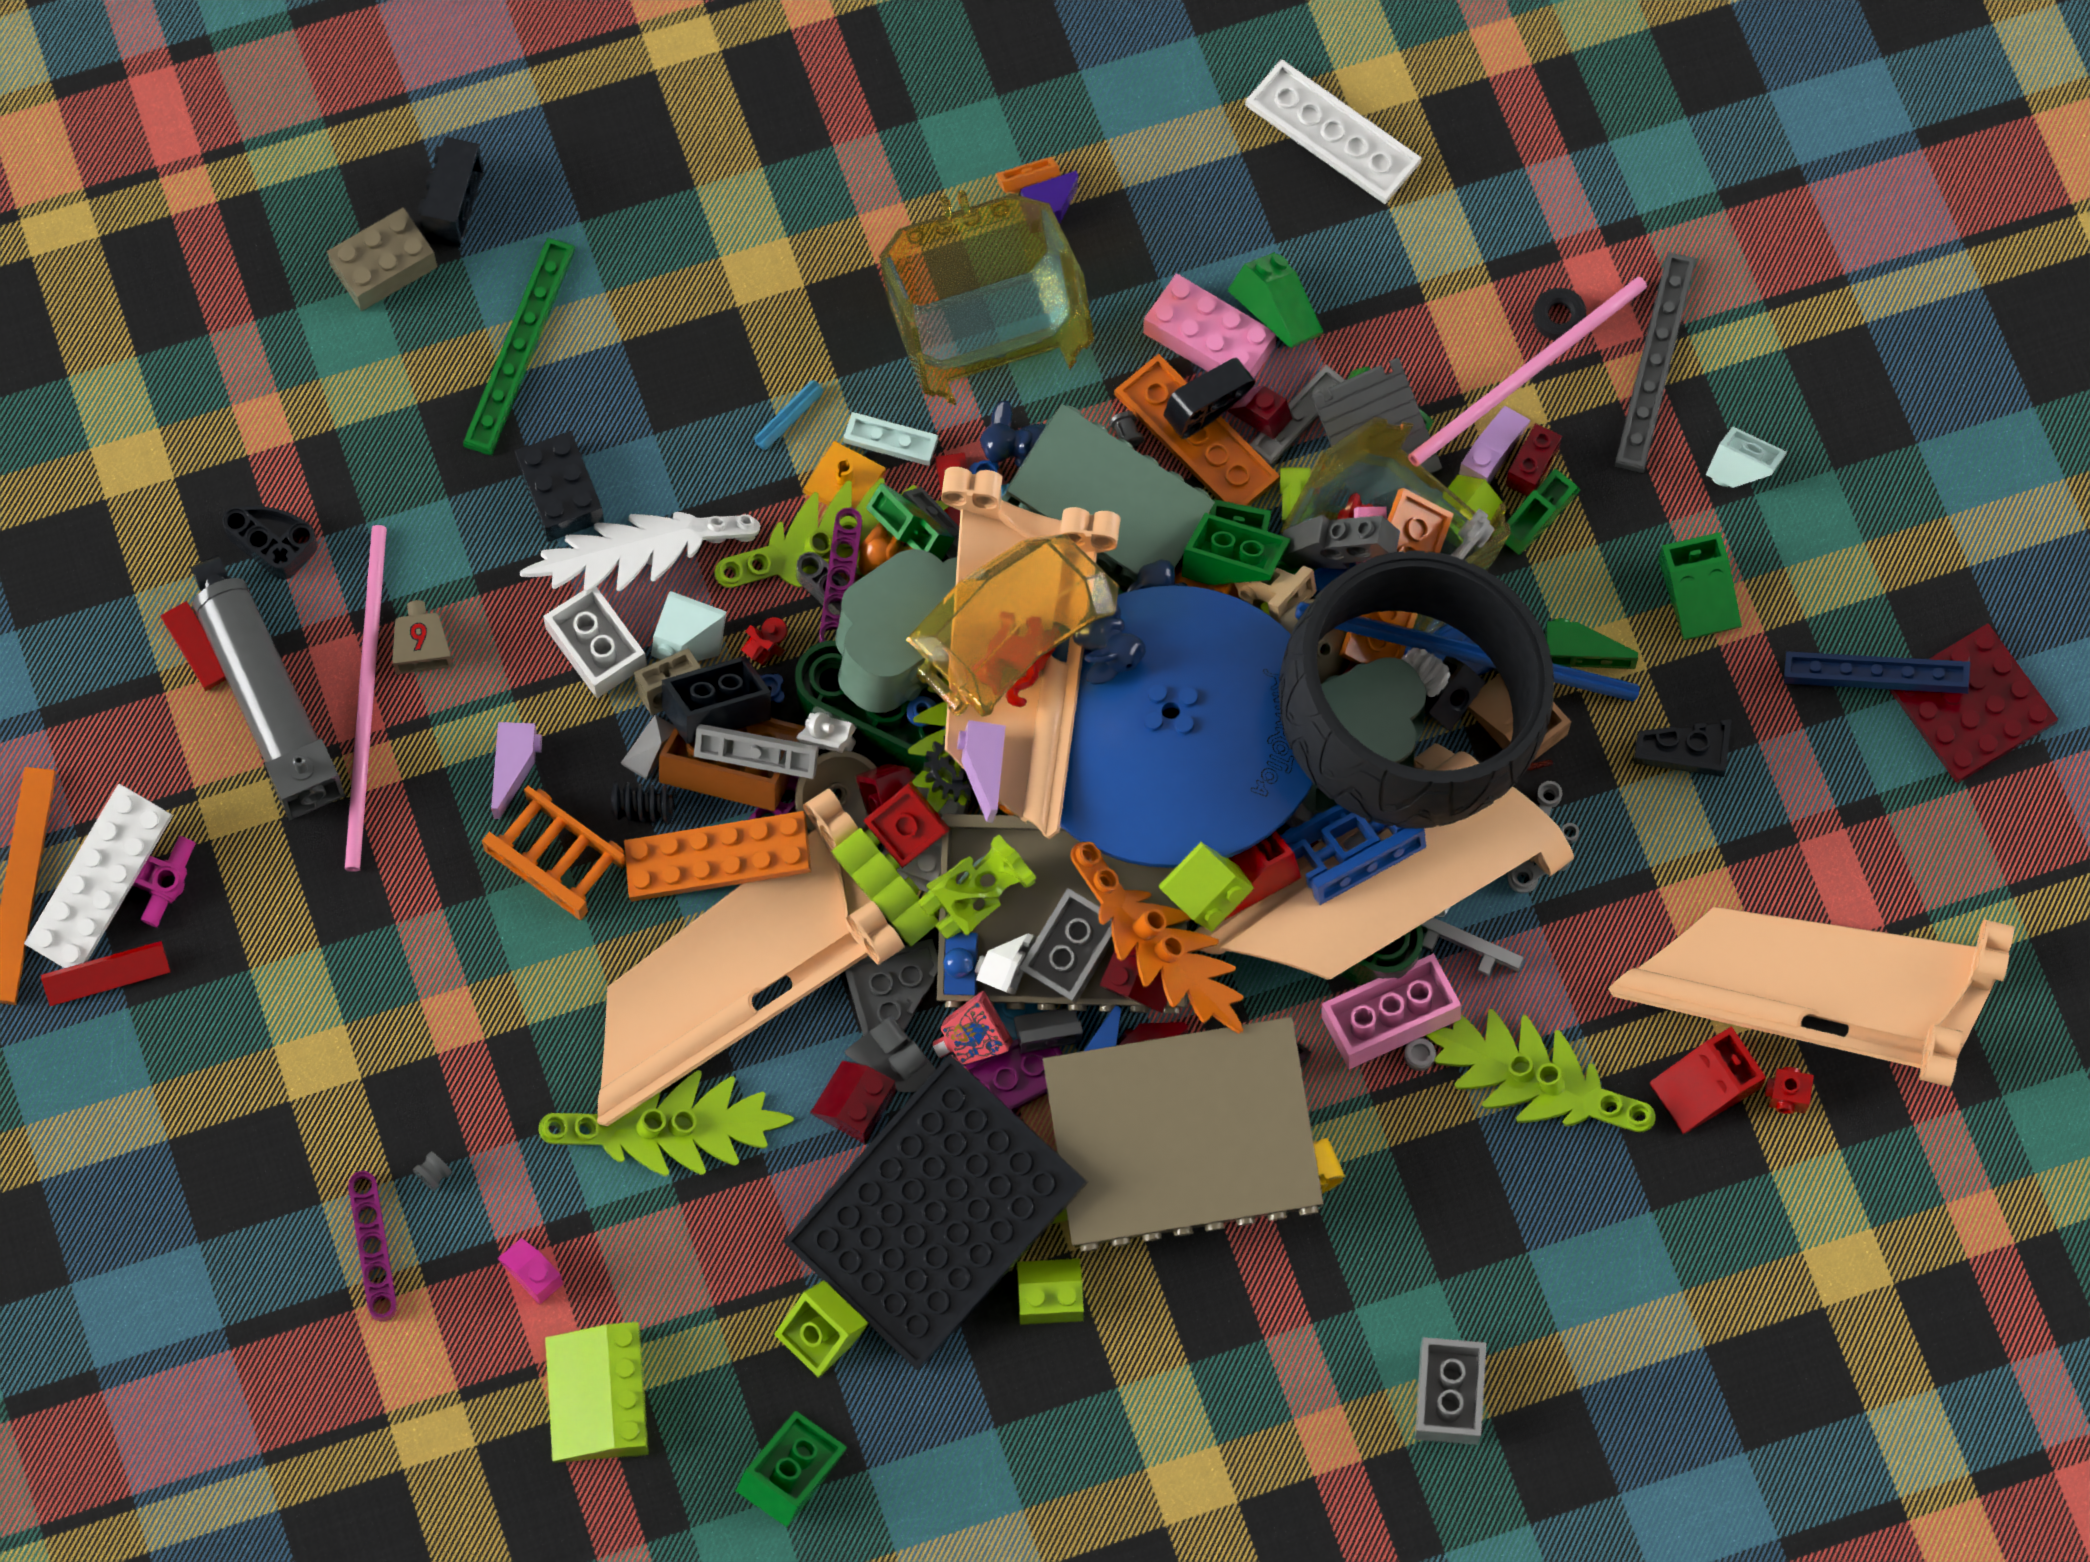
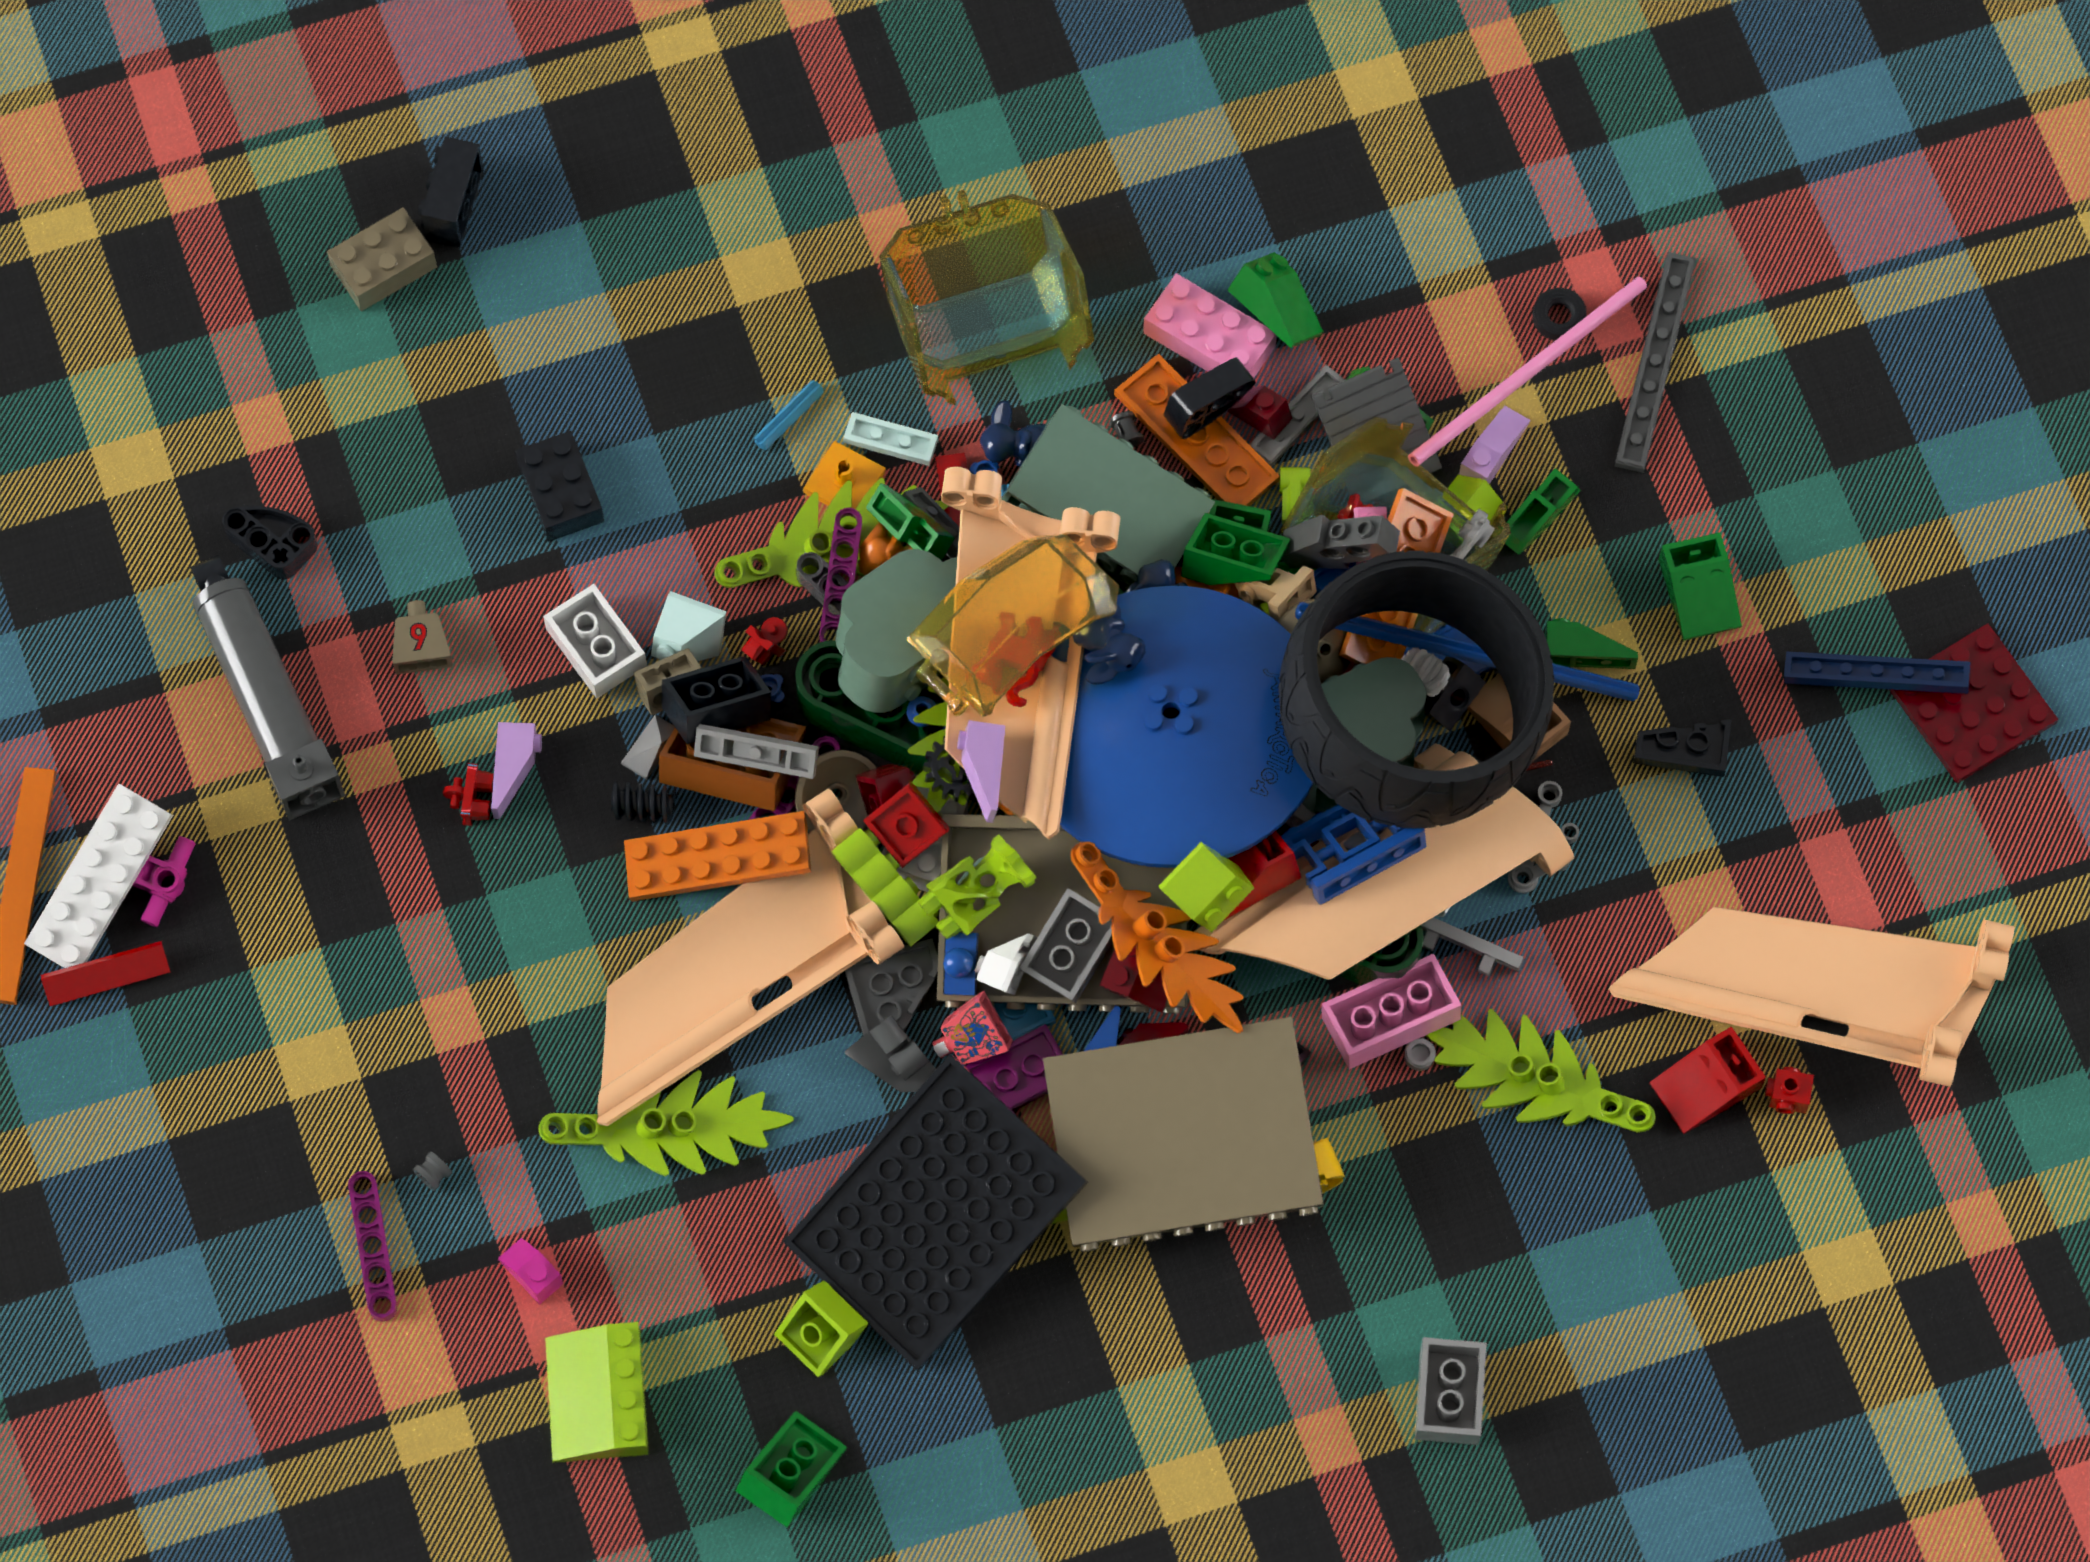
(194, 645): red tile -> none
(365, 699): bright pink piece -> none
(471, 807): none -> red hips
(519, 346): green tile -> none
(550, 881): orange fence -> none
(654, 542): white plant -> none
(827, 733): white hips -> none
(855, 1099): dark red slope -> none
(1028, 174): orange plate -> none
(1047, 1030): dark grey panel -> none
(1050, 1291): lime slope -> none
(1055, 191): dark purple slope -> none
(1333, 131): white plate -> none
(1533, 460): dark red brick -> none
(1743, 459): light aqua slope -> none

